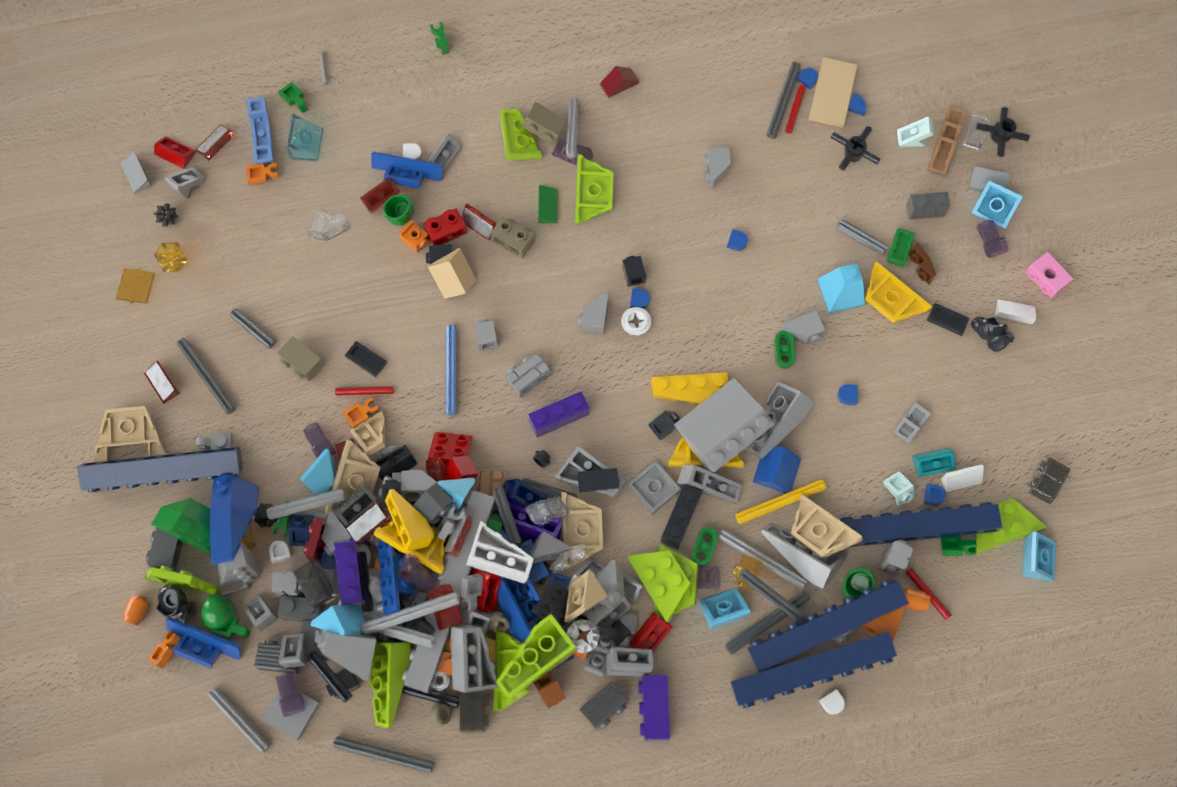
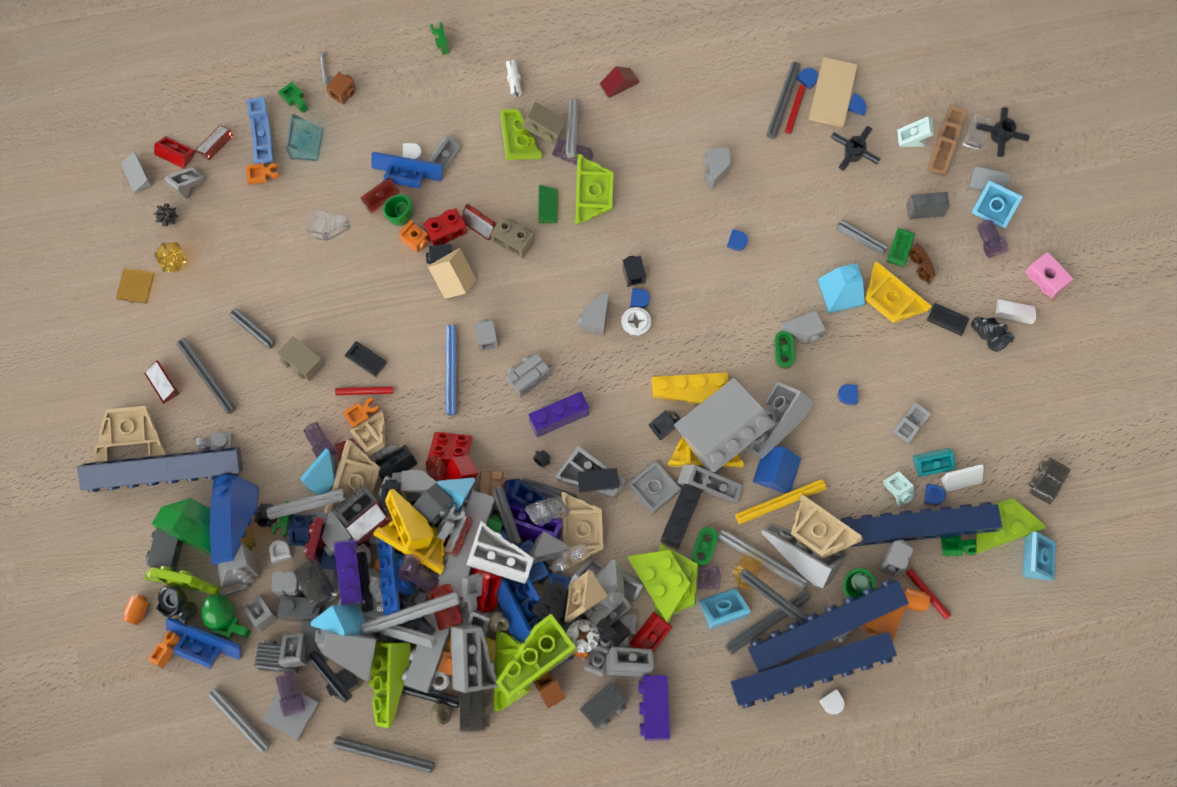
(341, 88): none -> dark orange brick
(514, 78): none -> white pin

